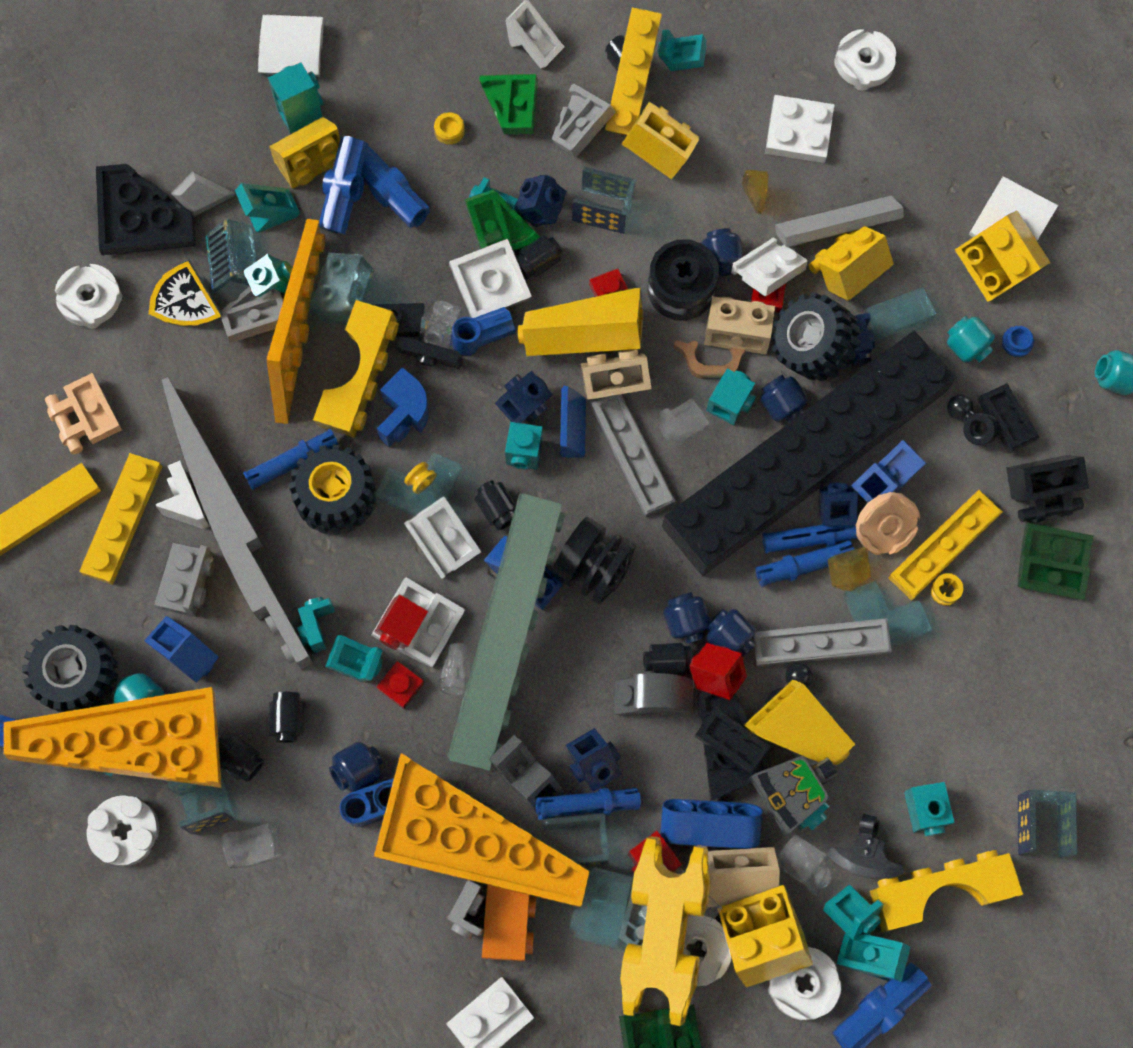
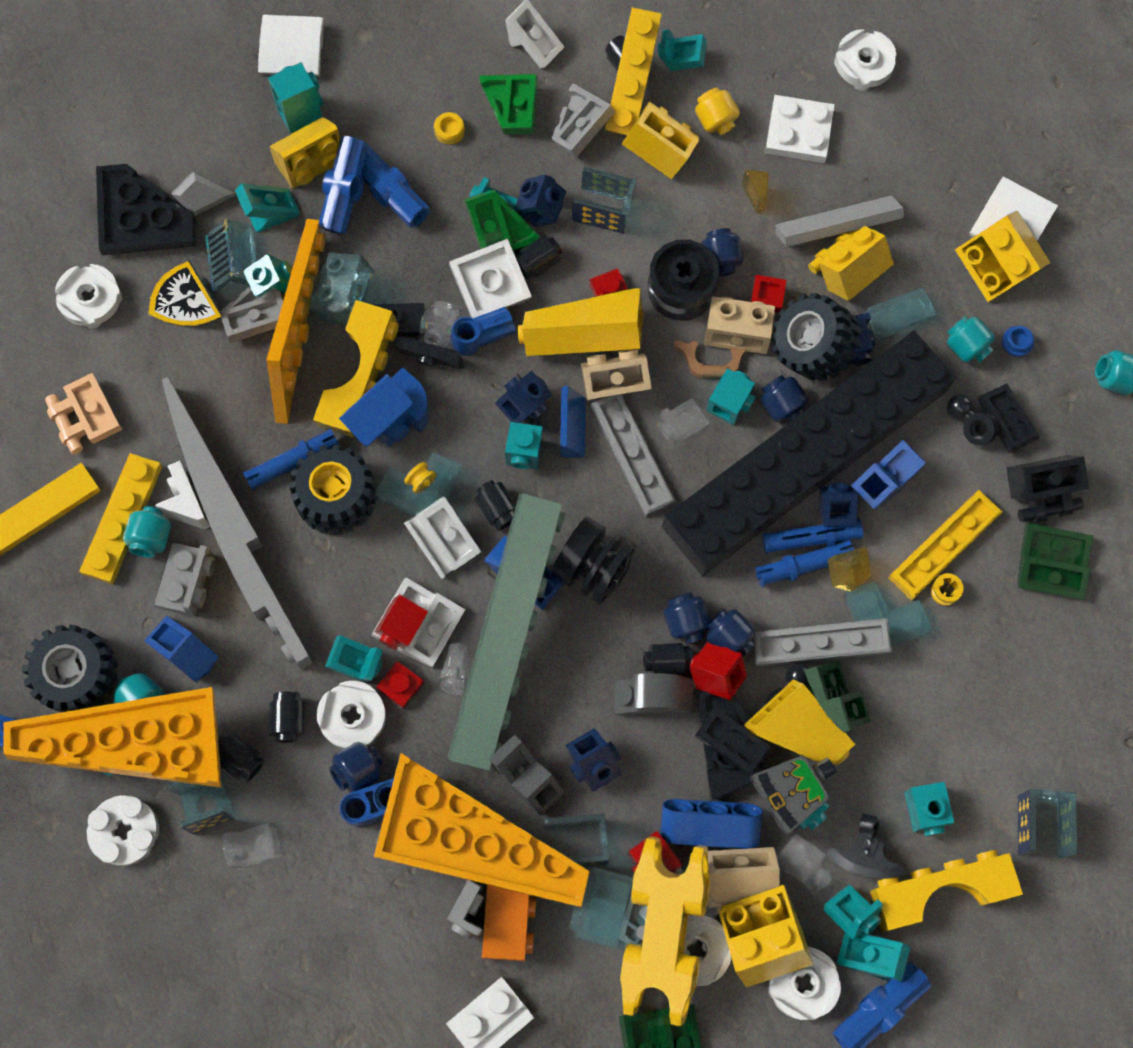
(147, 532): none -> teal head
(310, 630): teal bracket -> none
(341, 700): none -> white plate
(376, 410): none -> blue slope
(588, 803): blue pin -> none
(717, 111): none -> yellow head
(769, 266): white plate -> none
(843, 707): none -> dark green slope
(887, 523): light nougat tile -> none

